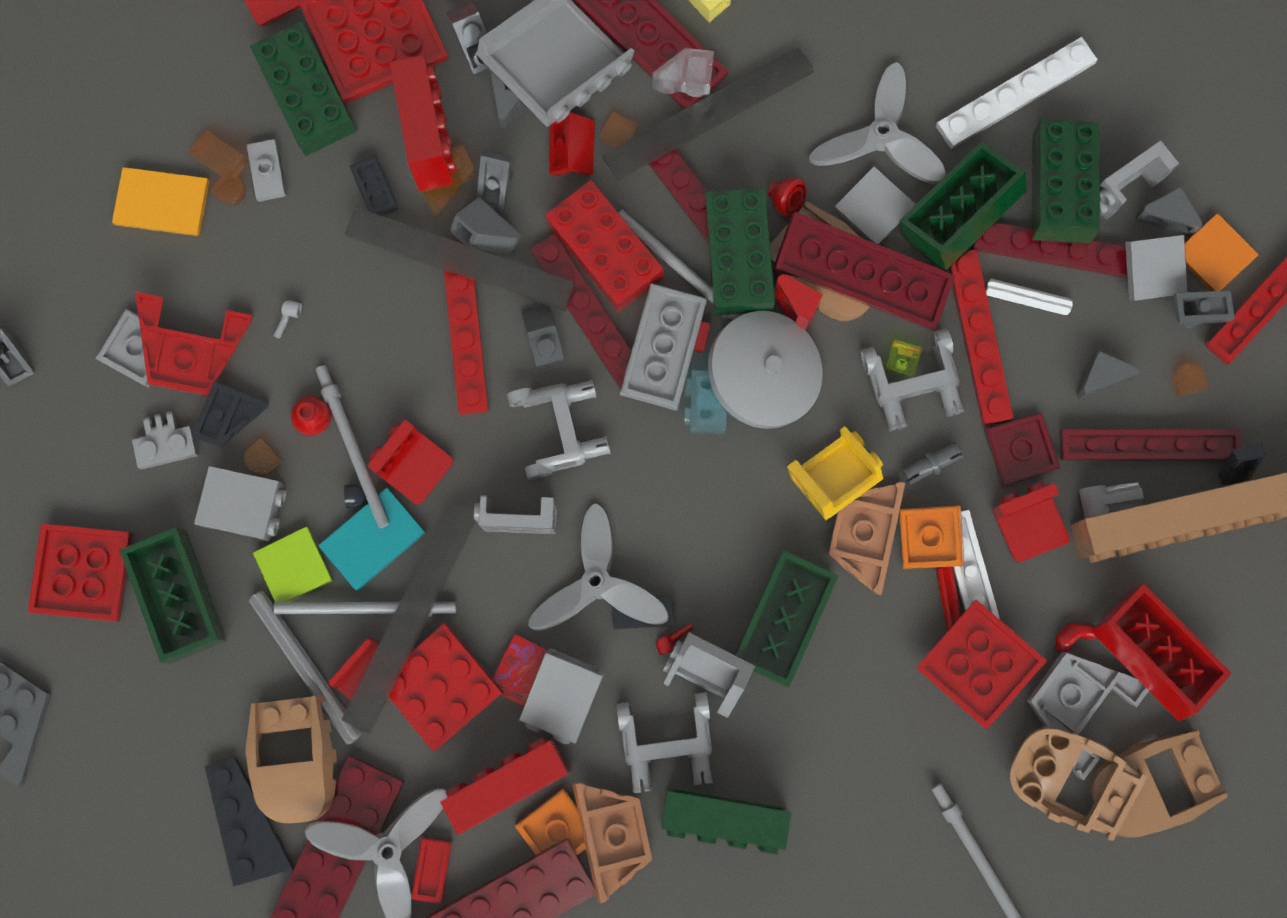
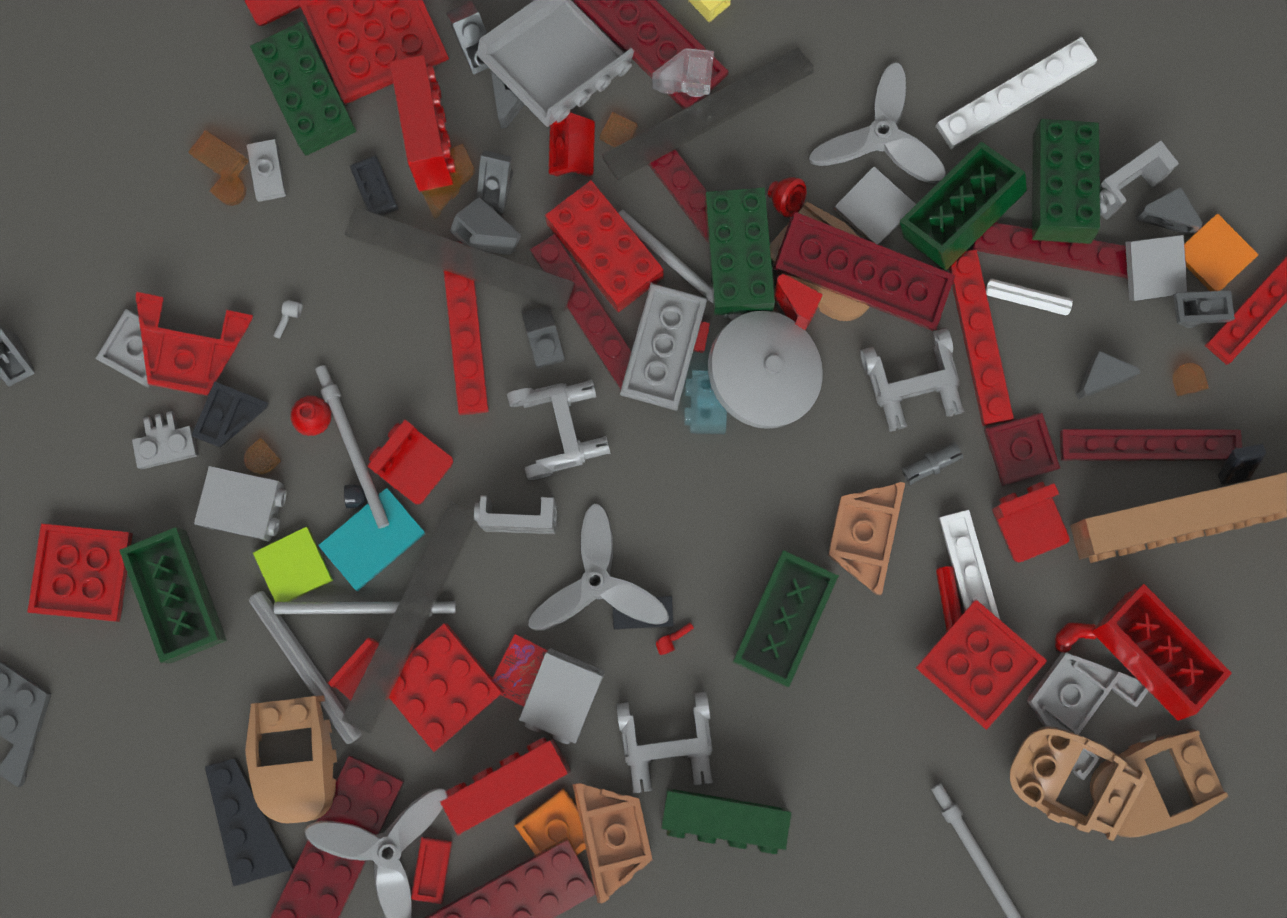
(161, 201): light orange tile -> none
(710, 669): light grey panel -> none
(837, 474): yellow panel -> none
(903, 357): clear neon green tile -> none
(932, 537): orange tile -> none
(1104, 500): light grey piece -> none

